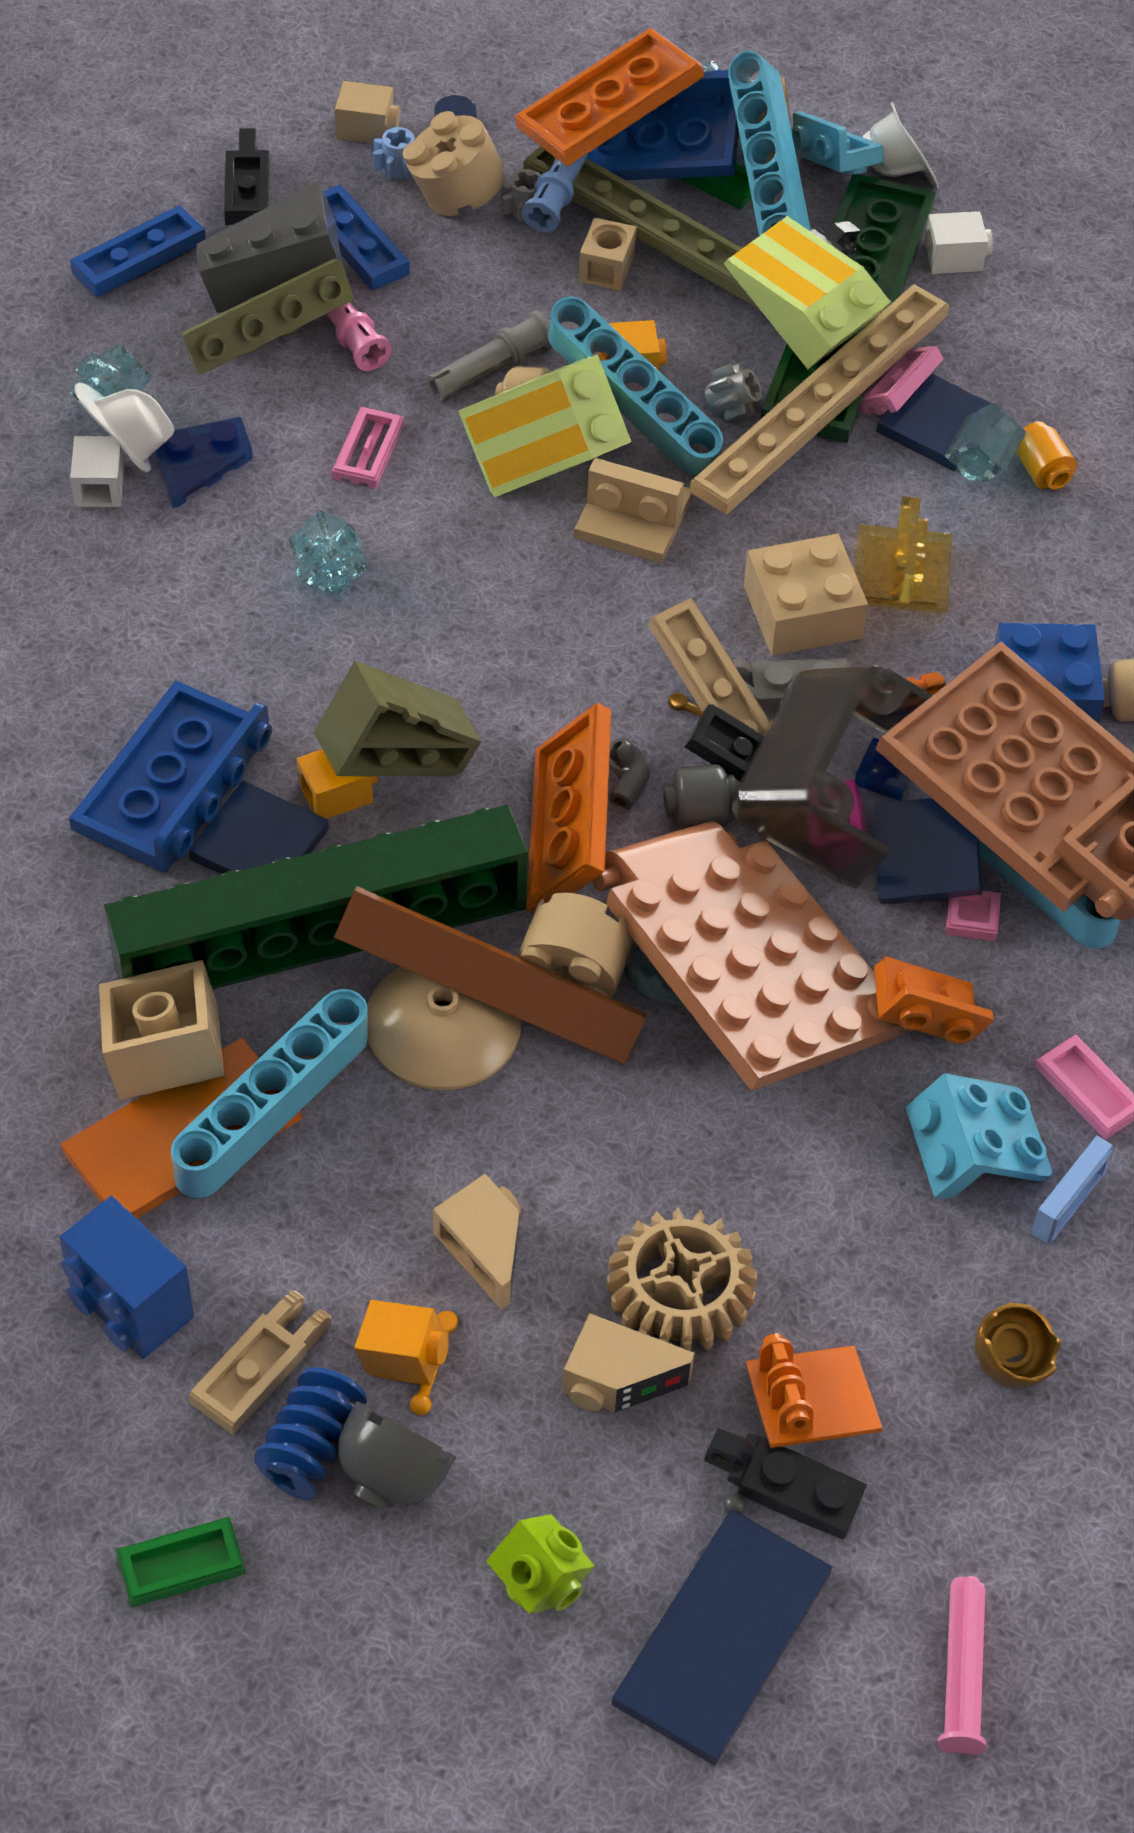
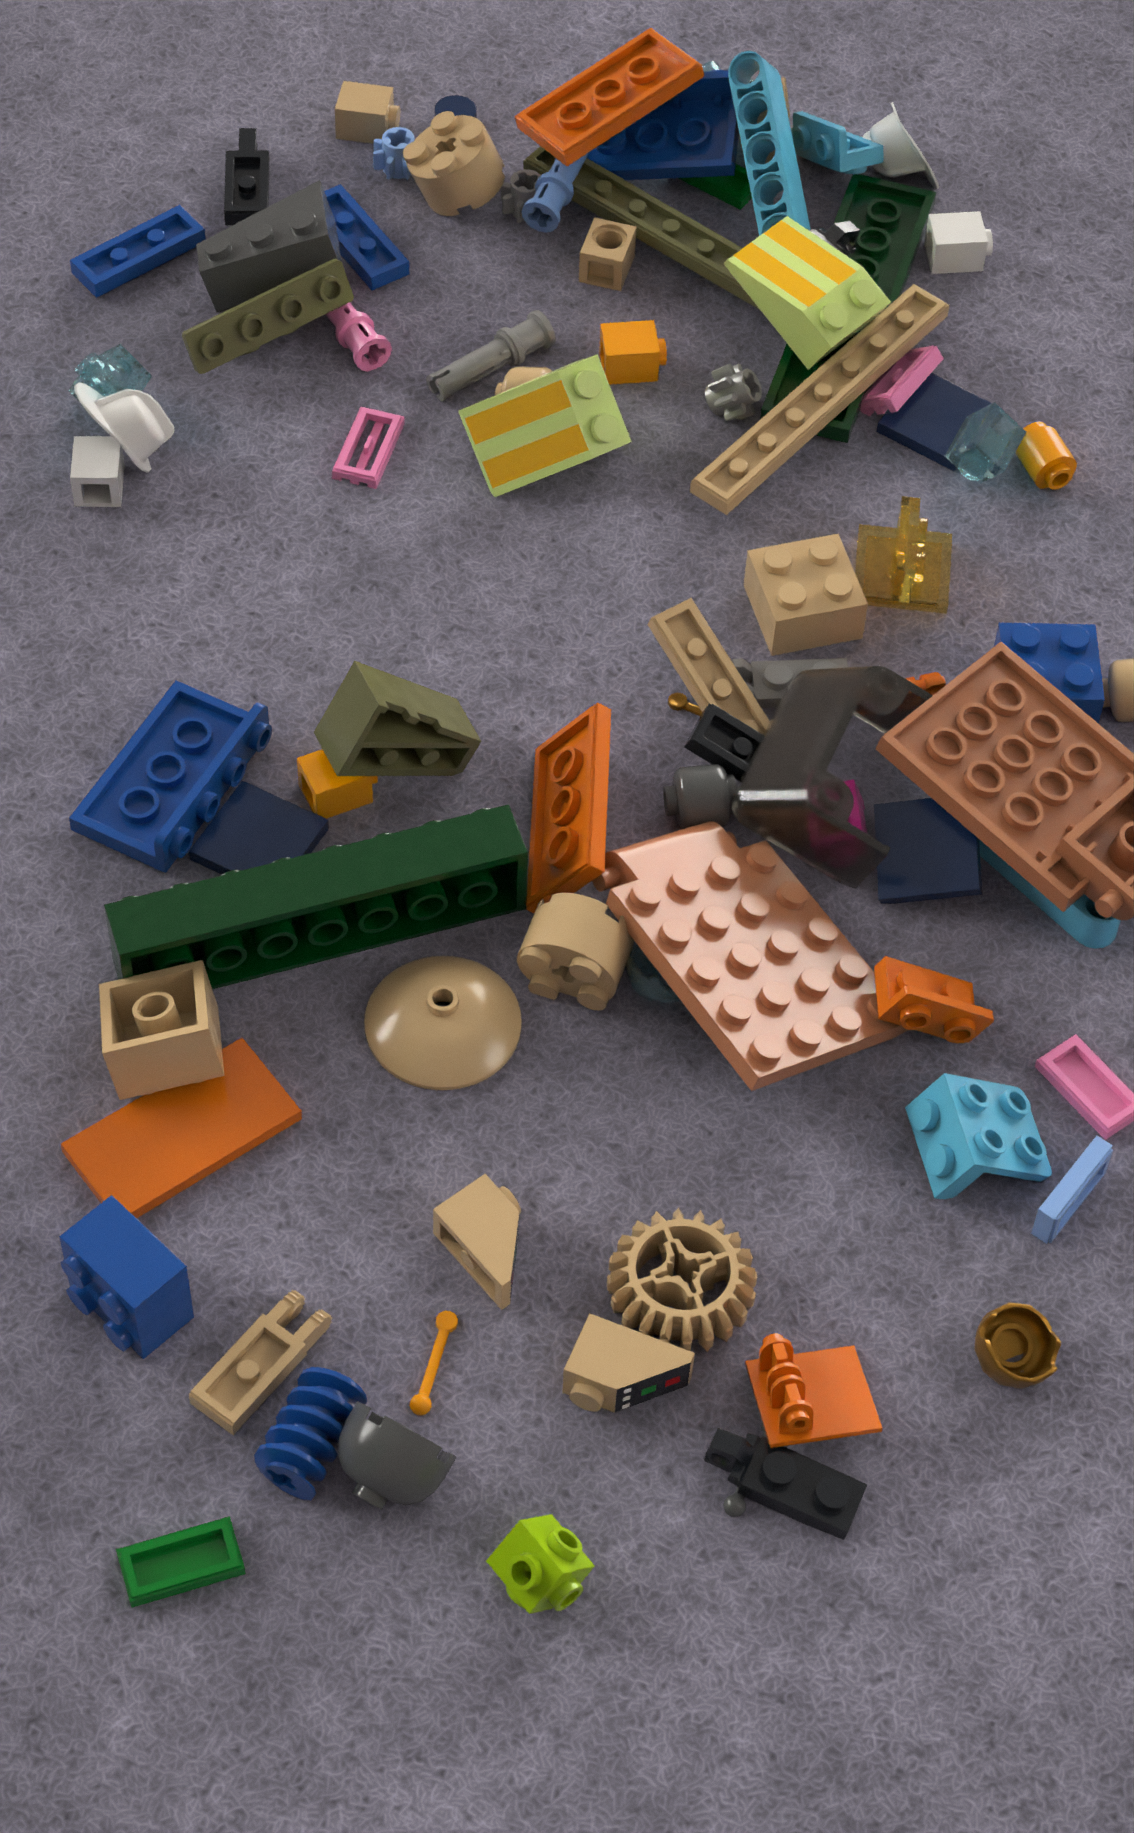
(202, 456): clear blue wing -> none
(263, 1113): medium azure beam -> none
(327, 553): clear light blue brick -> none
(401, 1342): light orange brick -> none
(490, 975): dark orange tile -> none
(630, 770): dark grey arm -> none
(631, 510): tan bracket -> none
(637, 406): medium azure beam -> none
(722, 1637): dark blue tile -> none
(880, 774): clear blue plate -> none
(964, 1668): bright pink axle -> none
(974, 916): bright pink tile -> none

